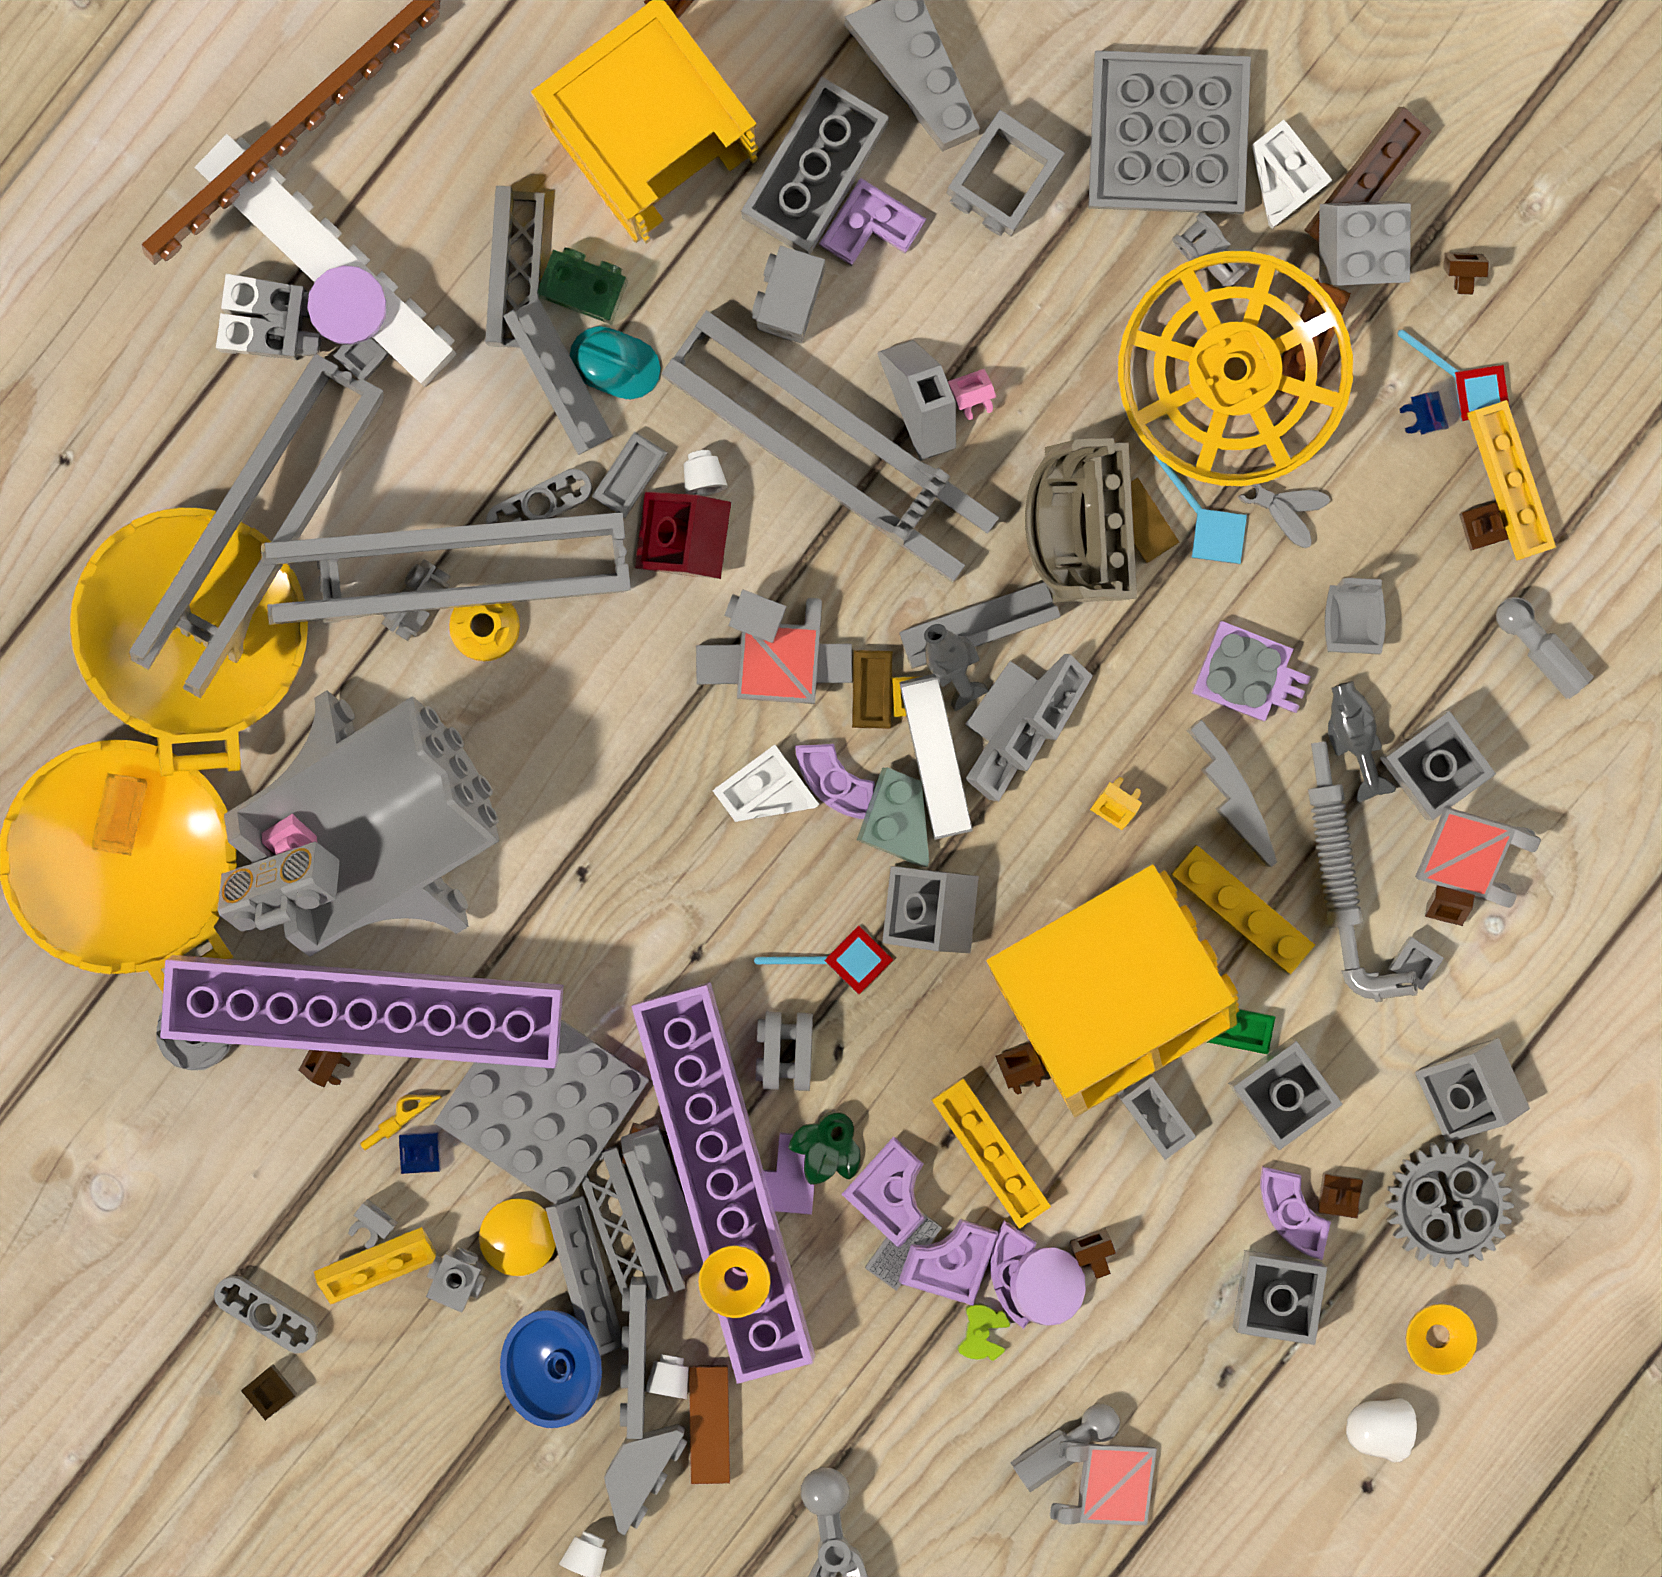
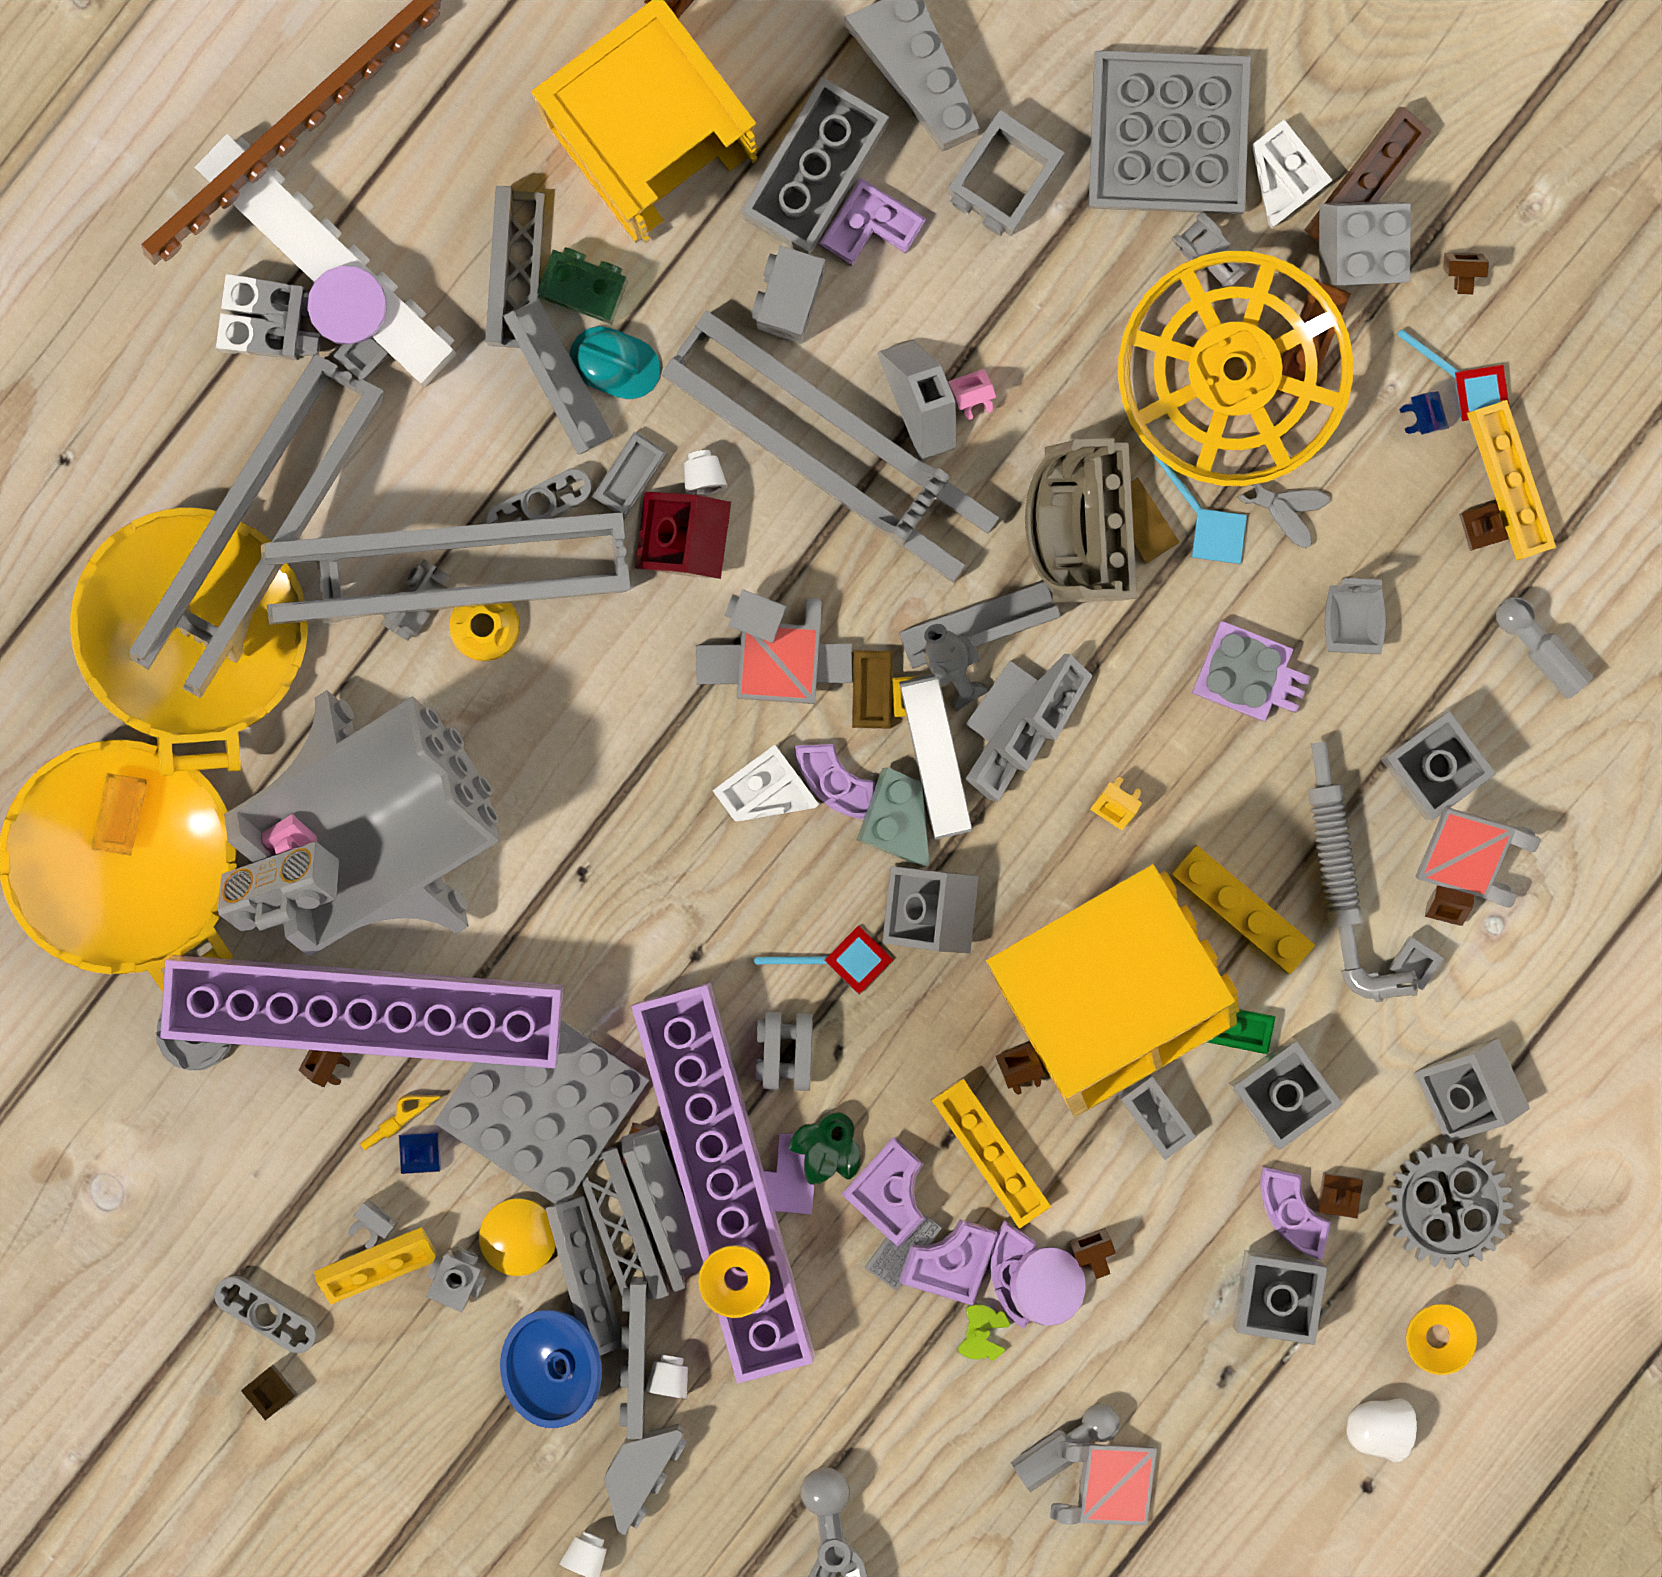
(709, 1424): dark orange tile -> none
(1240, 807): light grey slope -> none
(1354, 730): dark grey animal -> none

